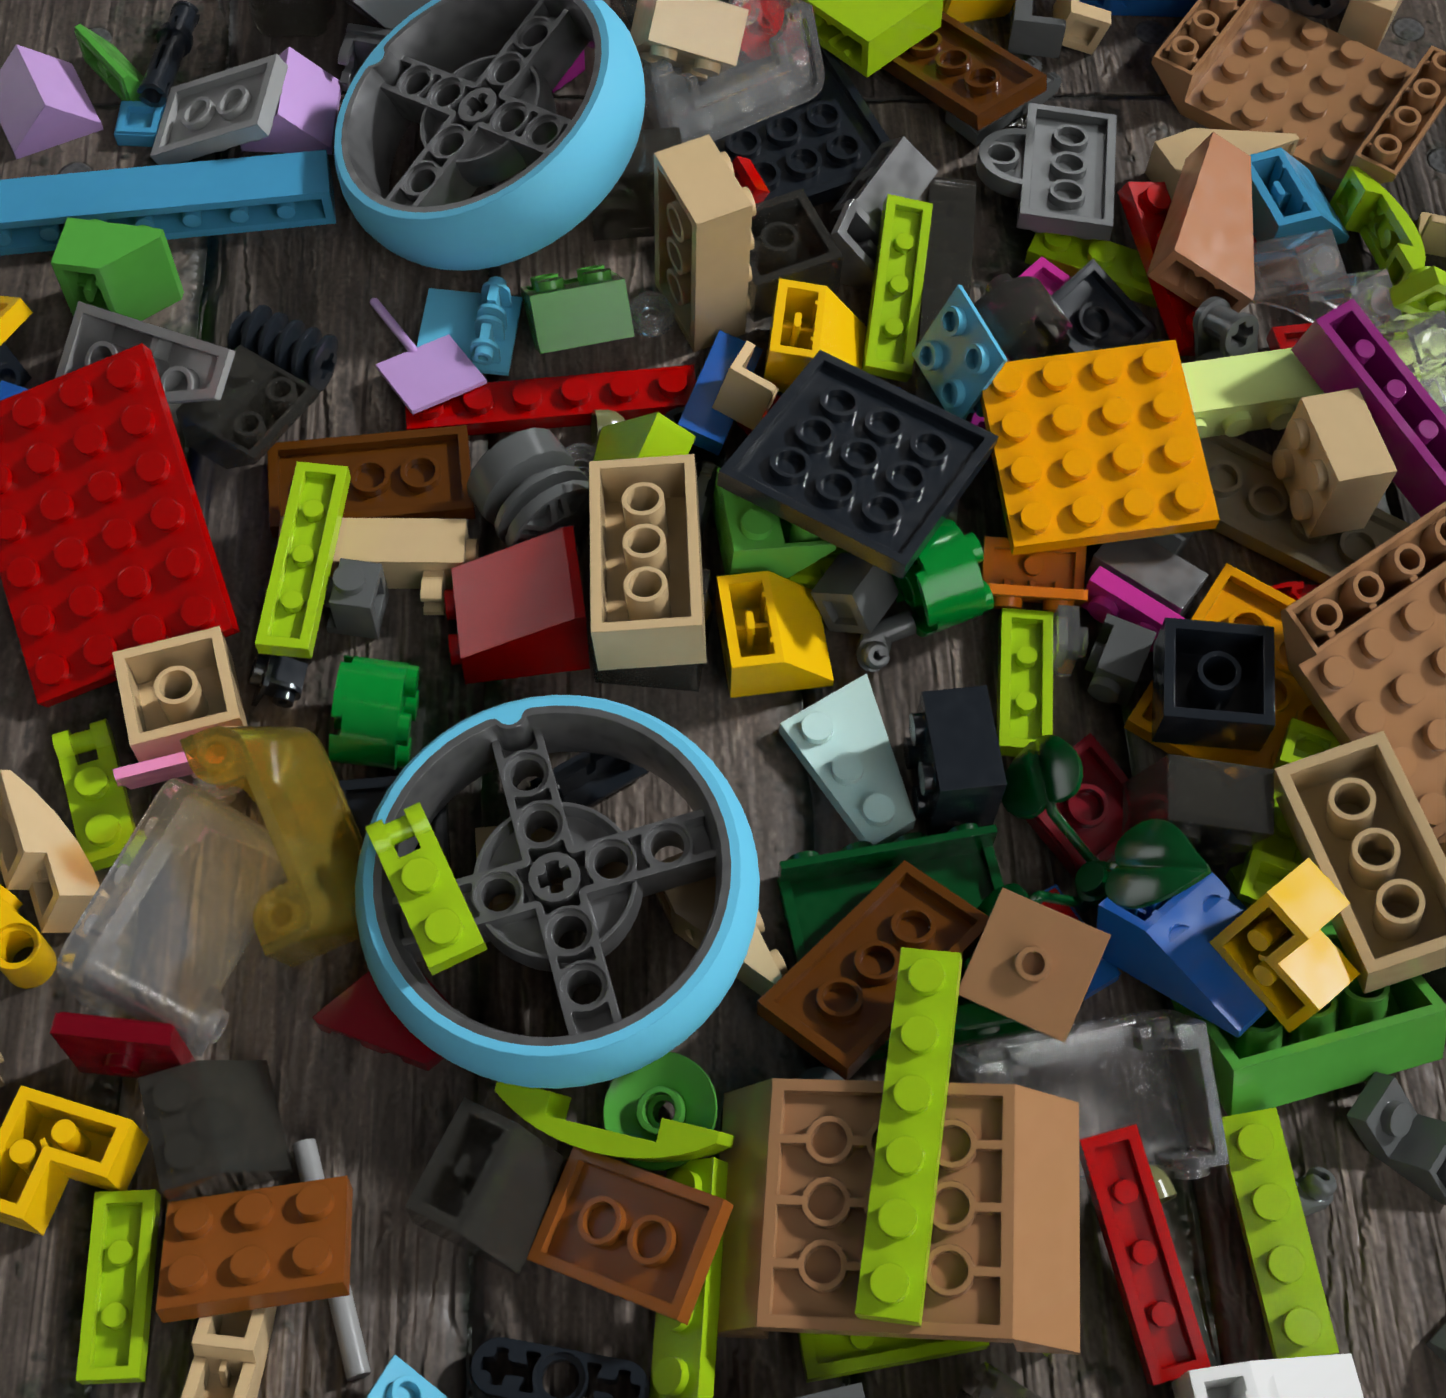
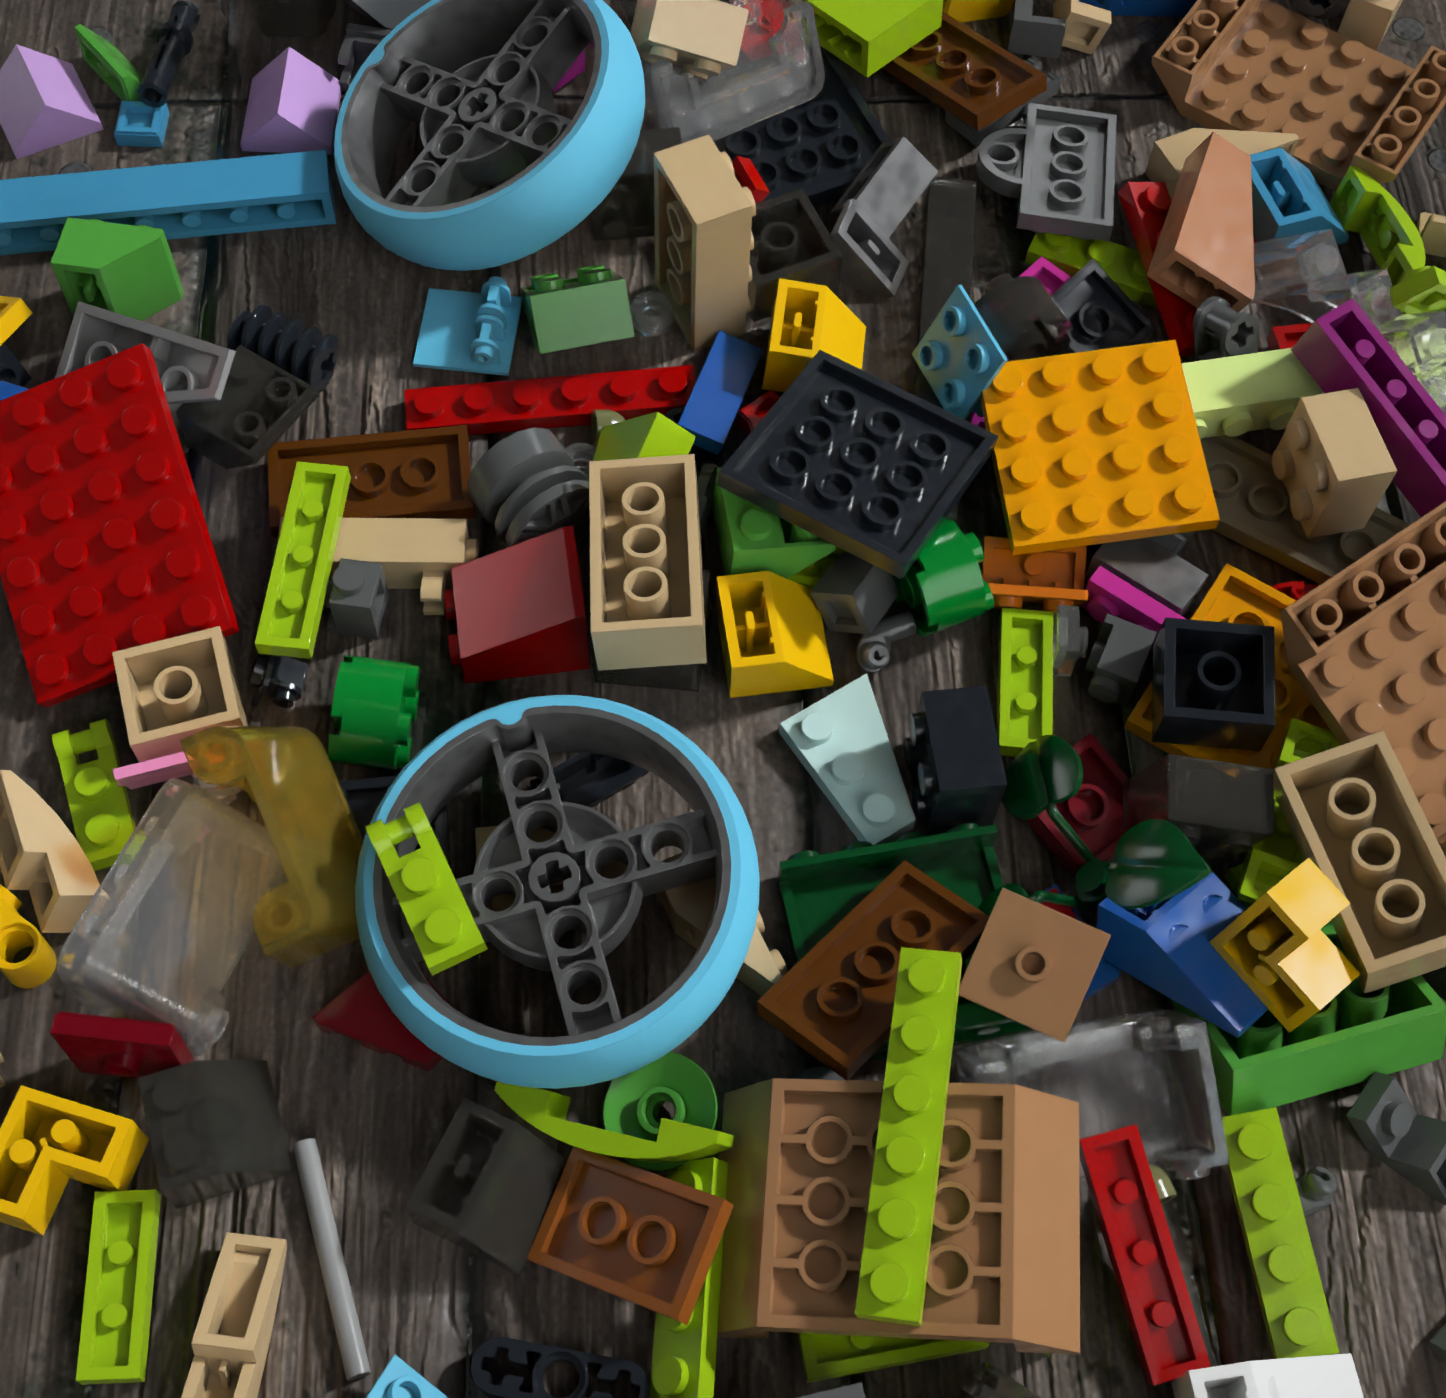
(220, 111): light grey plate -> none
(256, 1249): dark orange plate -> none
(426, 372): lavender piece -> none
(743, 393): tan panel -> none
(897, 288): lime plate -> none

